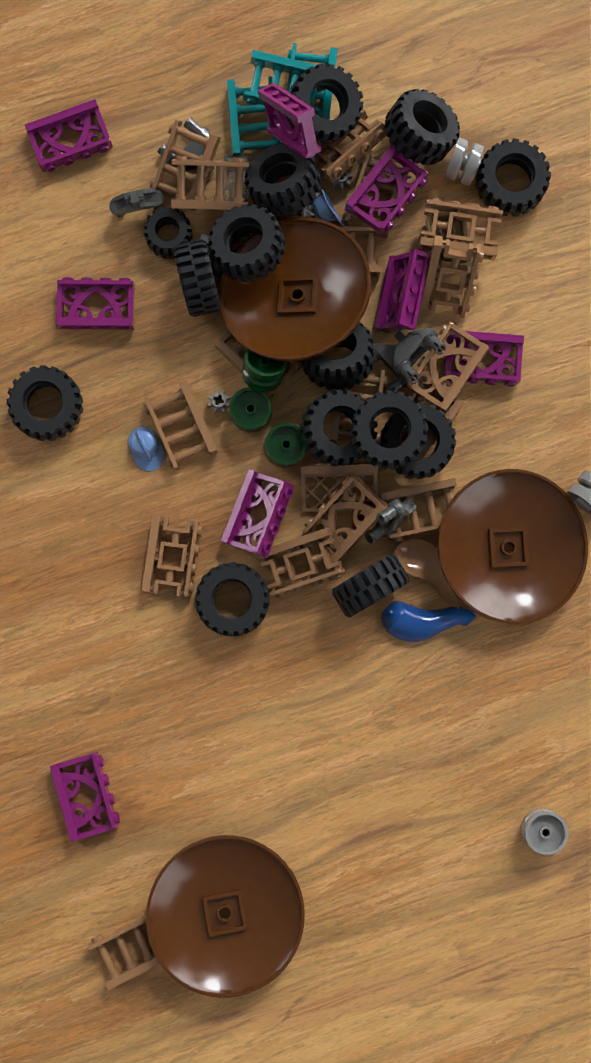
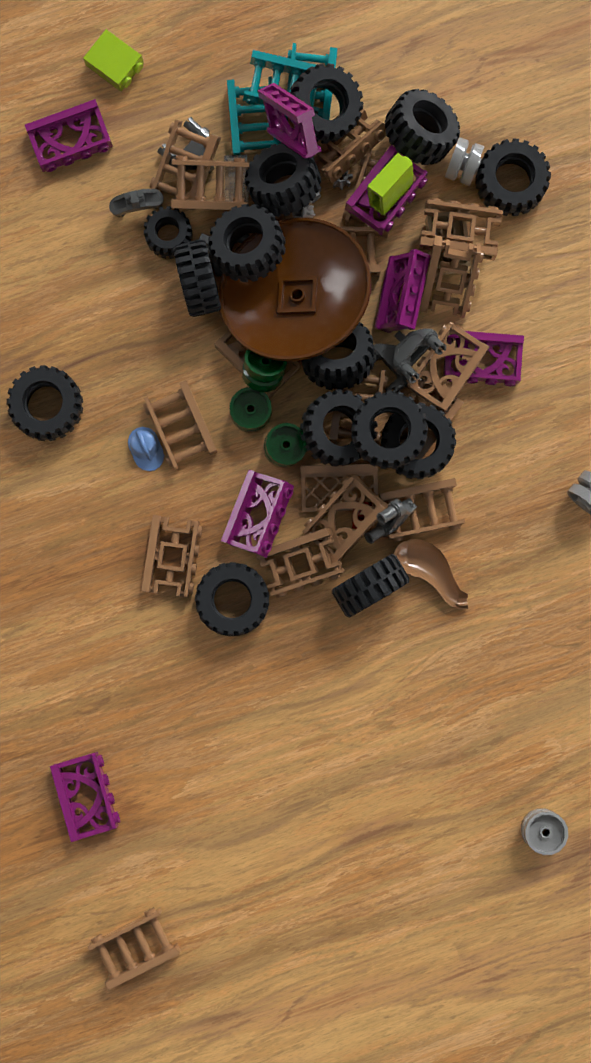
(113, 60): none -> lime brick
(115, 322): magenta fence -> none
(217, 396): light grey gear -> none
(234, 952): reddish brown dish -> none
(324, 209): medium blue piece -> none
(390, 184): none -> lime brick
(417, 624): blue animal -> none
(545, 540): reddish brown dish -> none

